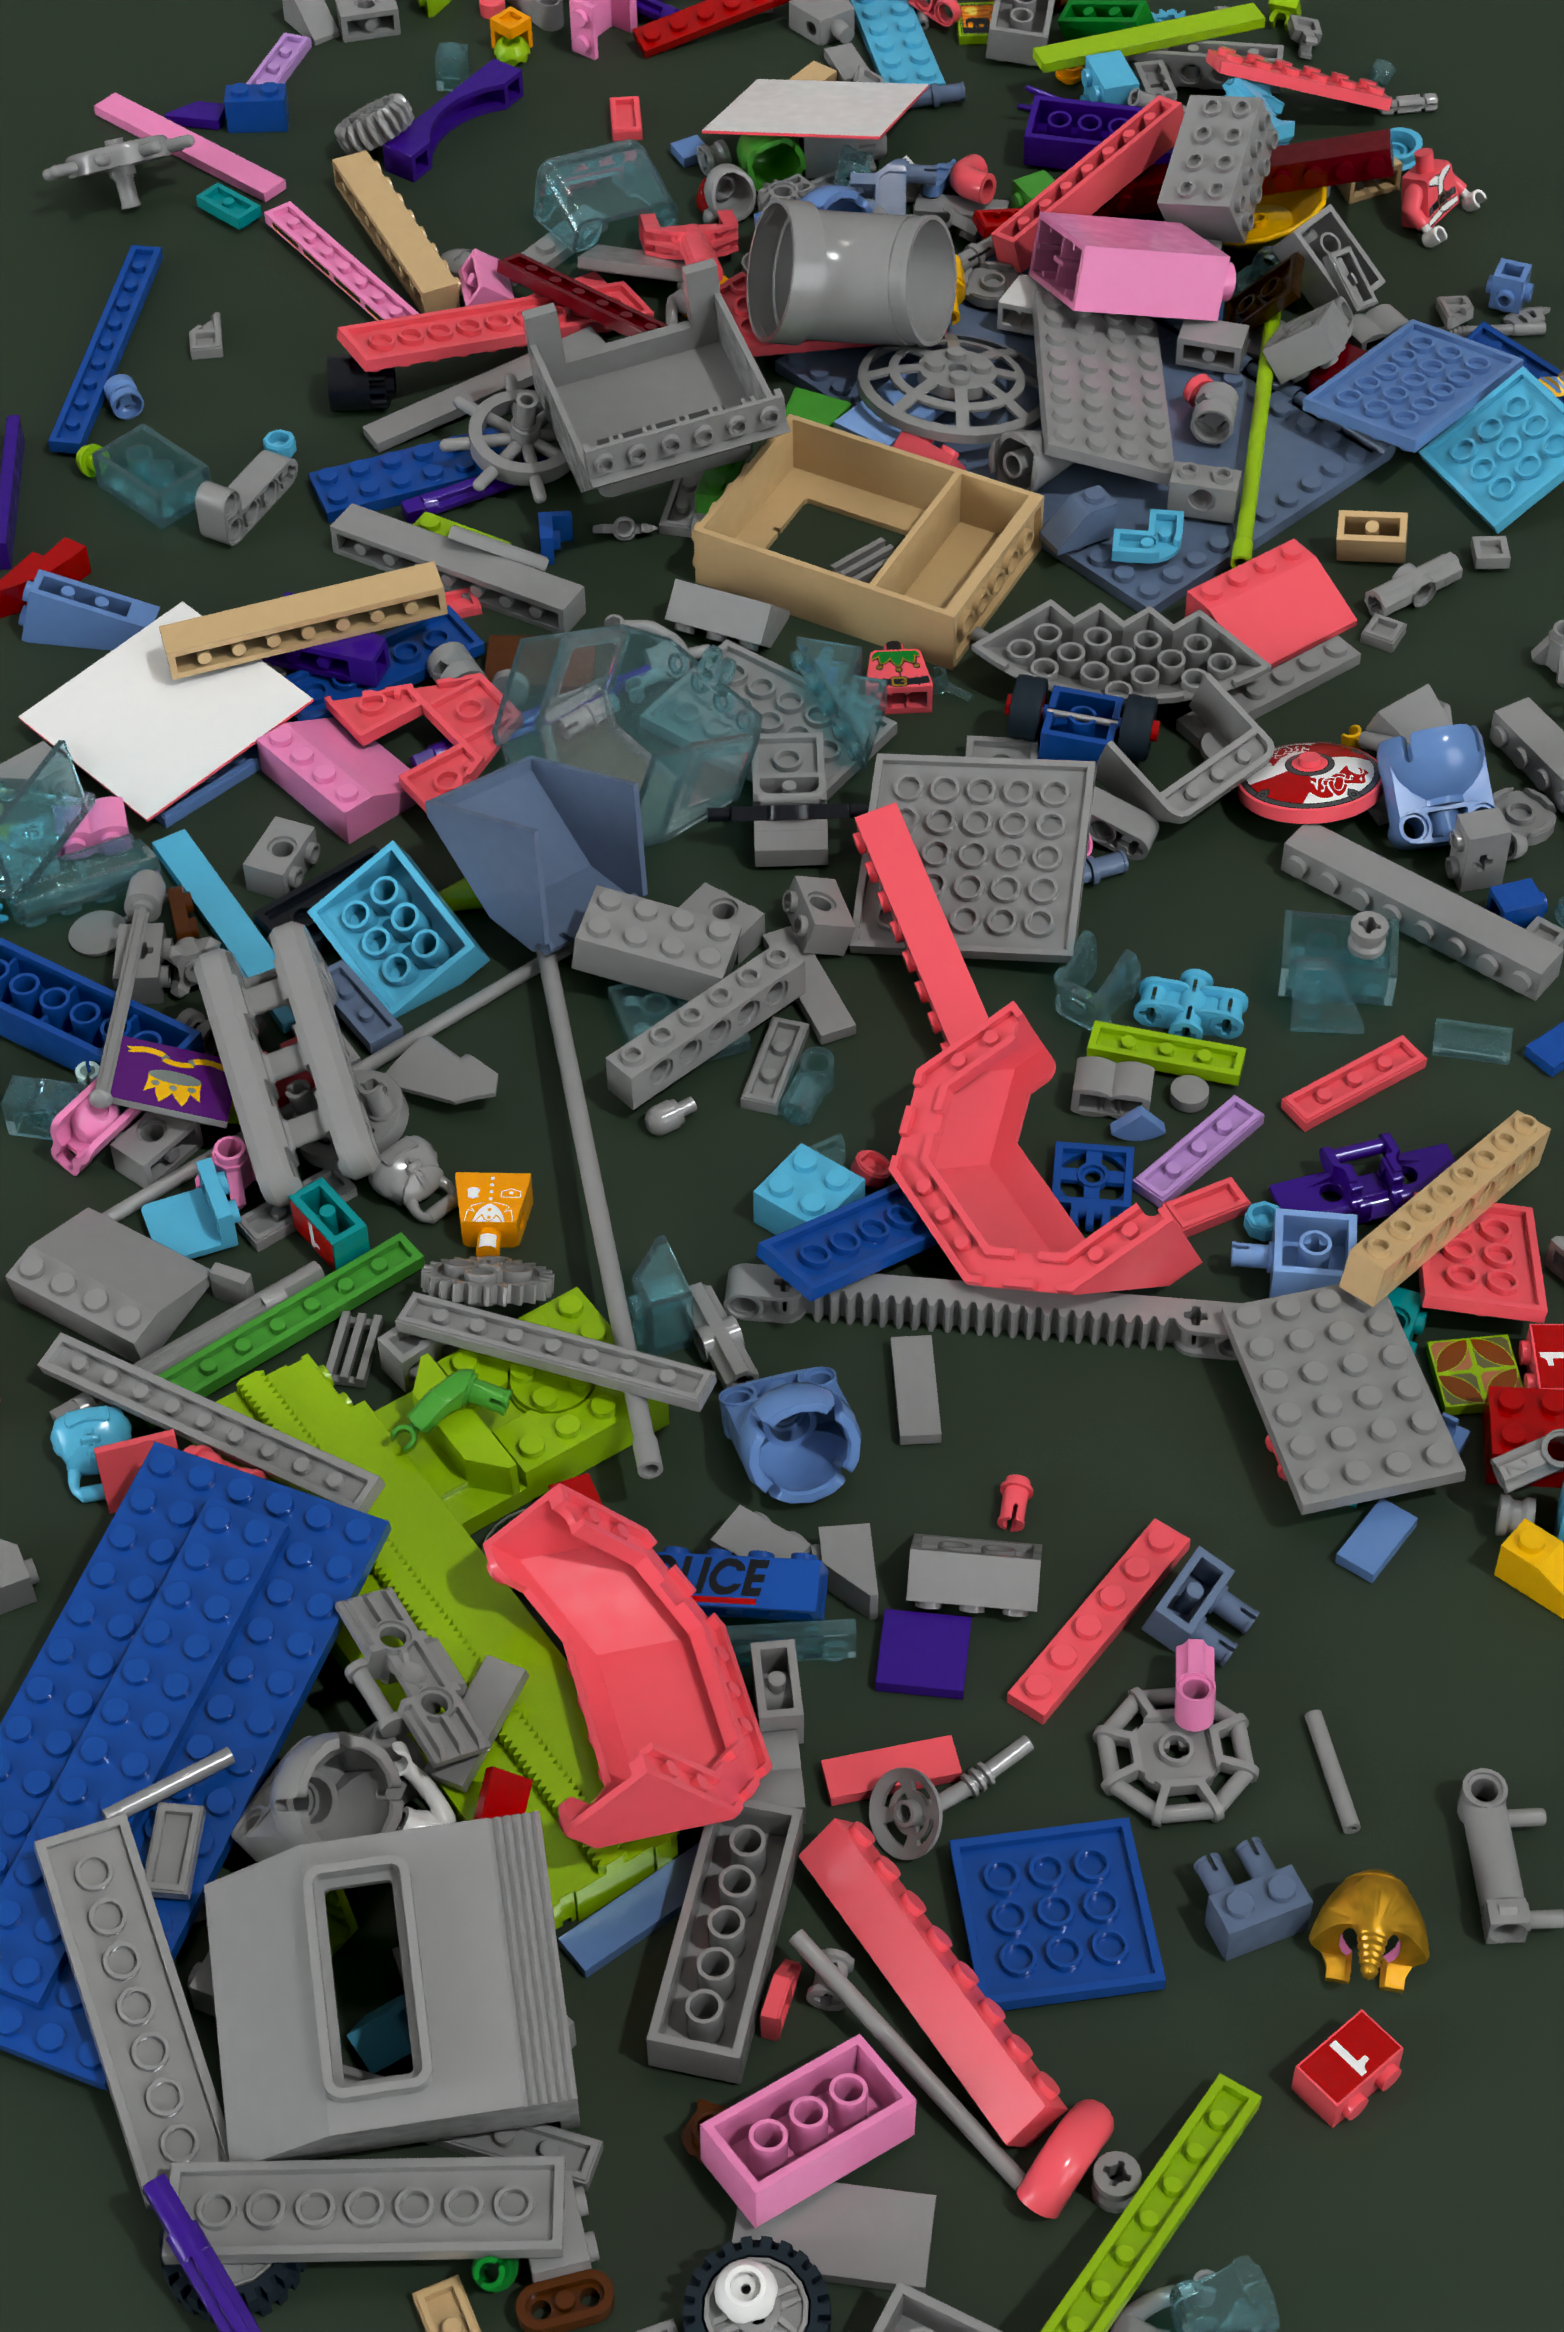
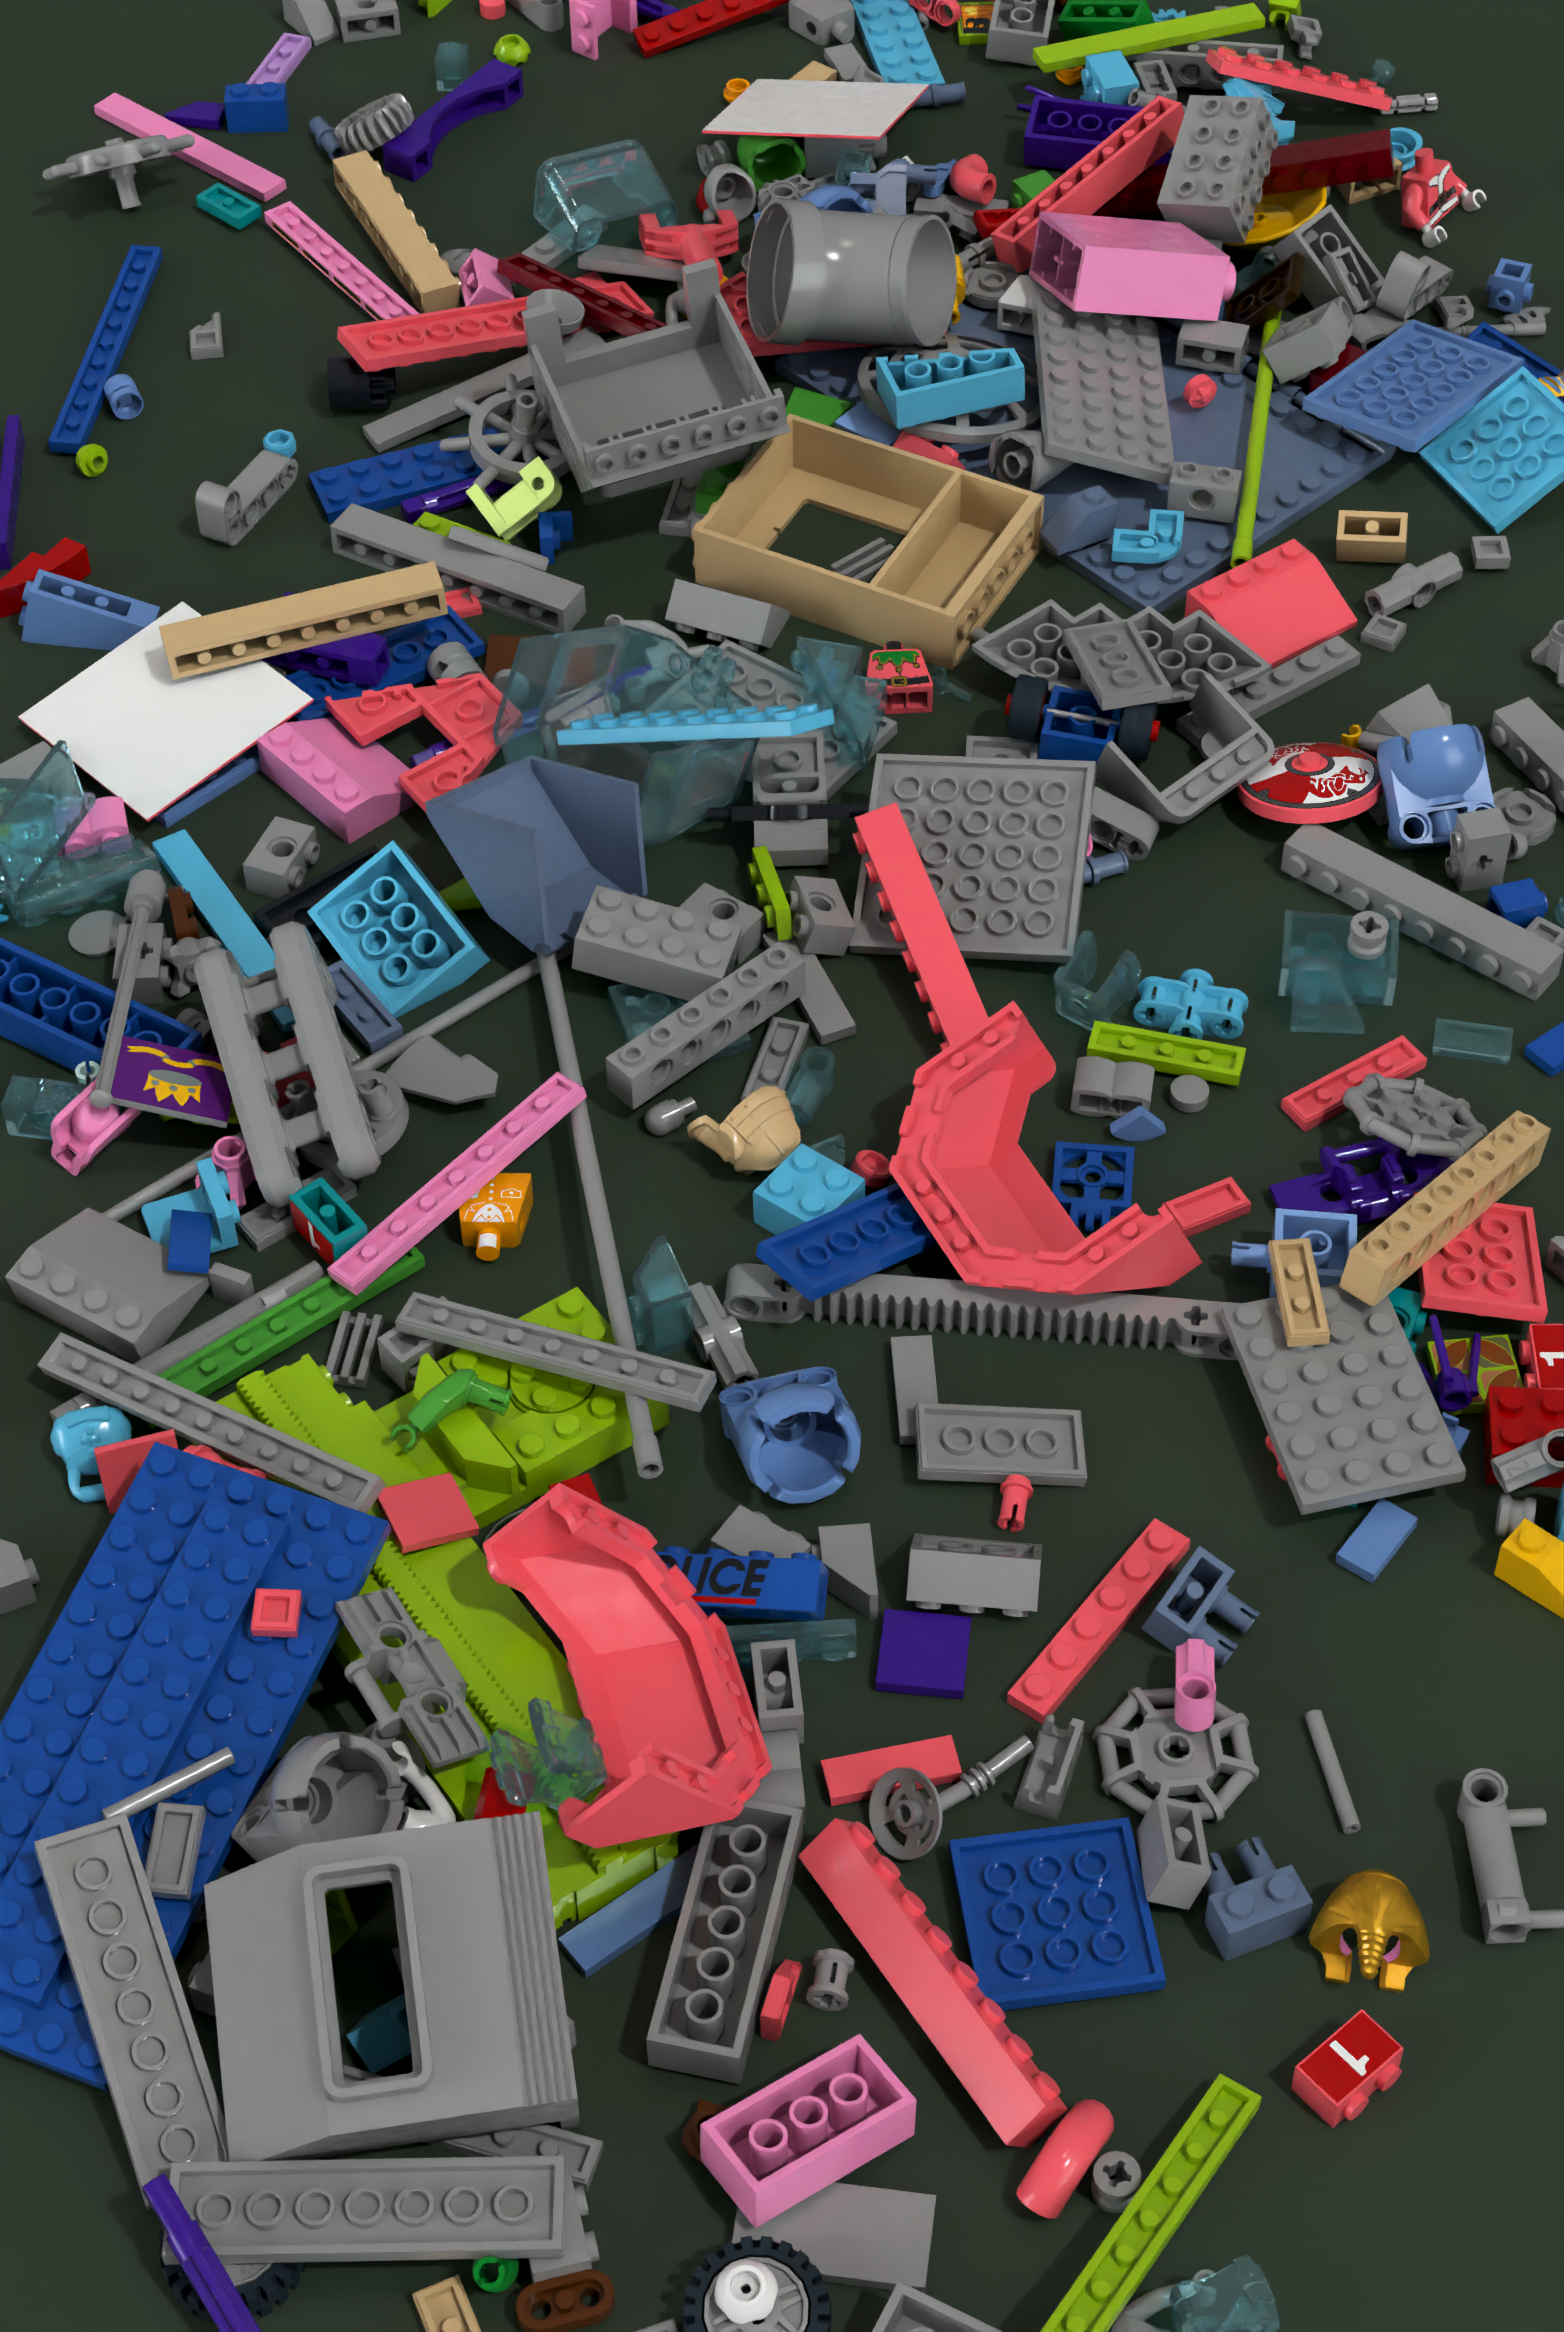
(150, 475): clear light blue brick -> none
(155, 1147): light grey brick -> none
(189, 1241): none -> blue slope
(276, 1612): none -> coral tile
(326, 137): none -> sand blue pin
(411, 1175): light grey piece -> none
(426, 1512): none -> coral piece
(456, 1183): none -> bright pink tile
(487, 1281): light grey gear -> none
(489, 1702): light grey tile -> none
(511, 24): light orange panel -> none
(522, 502): none -> yellowish green piece
(546, 1771): none -> clear light blue piece
(568, 307): none -> light grey piece
(624, 528): light grey piece -> none
(625, 118): coral tile -> none
(686, 150): medium blue tile -> none
(692, 725): none -> medium azure plate
(734, 88): none -> light orange plate
(755, 1133): none -> tan head
(770, 893): none -> lime plate
(908, 2059): light grey piece -> none
(949, 385): none -> medium azure wedge
(997, 1442): none -> light grey tile
(1050, 1768): none -> light grey hinge
(1117, 664): none -> light grey tile
(1173, 1852): none -> light grey brick
(1198, 1151): lavender tile -> none
(1214, 413): light grey wheel -> none
(1260, 1220): medium azure tile -> none
(1298, 1292): none -> tan tile
(1412, 284): none -> light grey beam
(1414, 1116): none -> light grey plate
(1452, 1387): none -> dark purple plant

